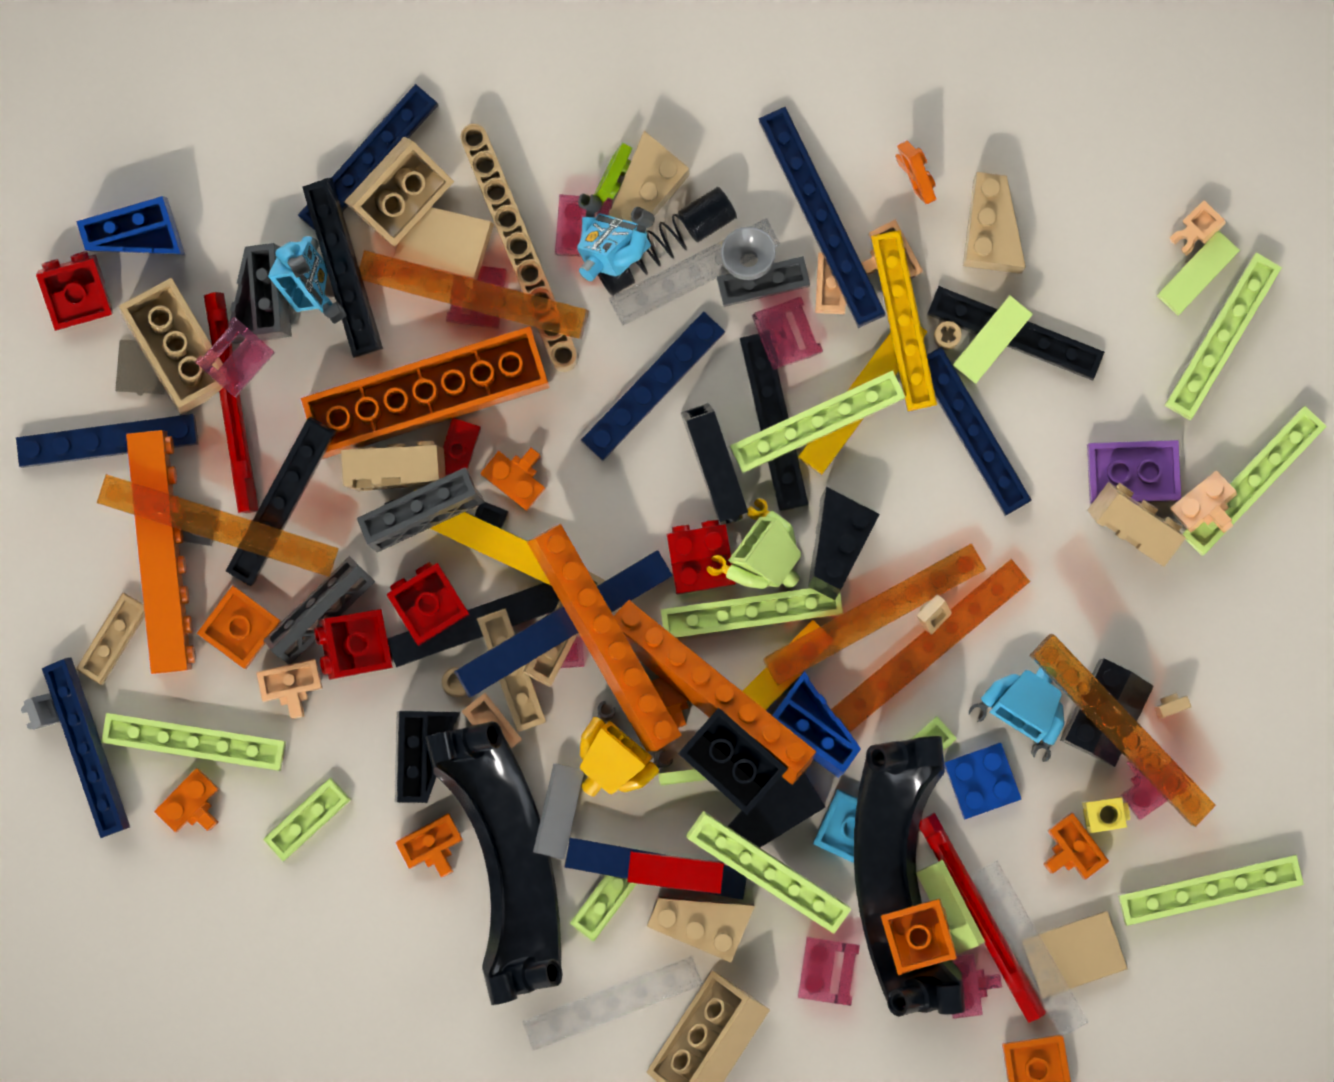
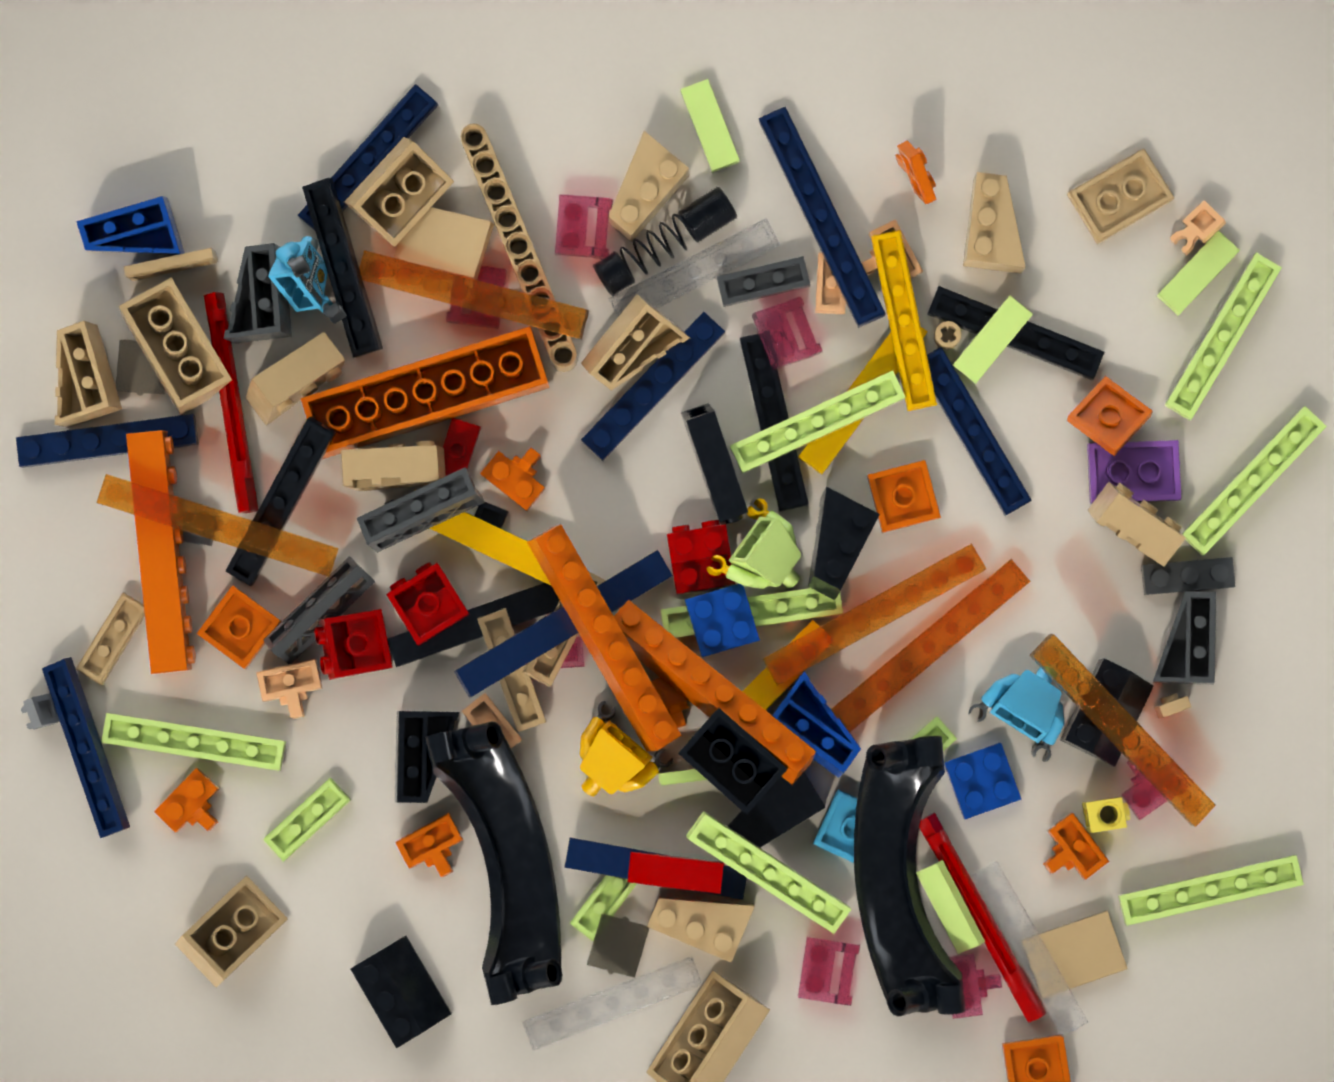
(74, 290): red plate -> none
(84, 376): none -> tan wedge
(171, 264): none -> tan tile
(231, 931): none -> tan slope
(243, 362): clear pink plate -> none
(294, 377): none -> tan wedge
(401, 991): none -> black slope
(451, 683): tan tile -> none
(558, 811): light grey tile -> none
(610, 242): medium azure torso -> none
(617, 166): lime plate -> none
(618, 945): none -> clear smoke piece
(631, 343): none -> tan wedge
(709, 125): none -> yellowish green tile
(722, 620): none -> blue plate
(748, 241): light grey piece -> none
(903, 496): none -> orange plate
(919, 936): orange slope -> none
(933, 614): tan plate -> none
(1109, 415): none -> orange plate
(1120, 196): none -> tan tile
(1188, 576): none -> dark grey plate
(1191, 643): none -> dark grey wedge
(1206, 504): light nougat hinge -> none

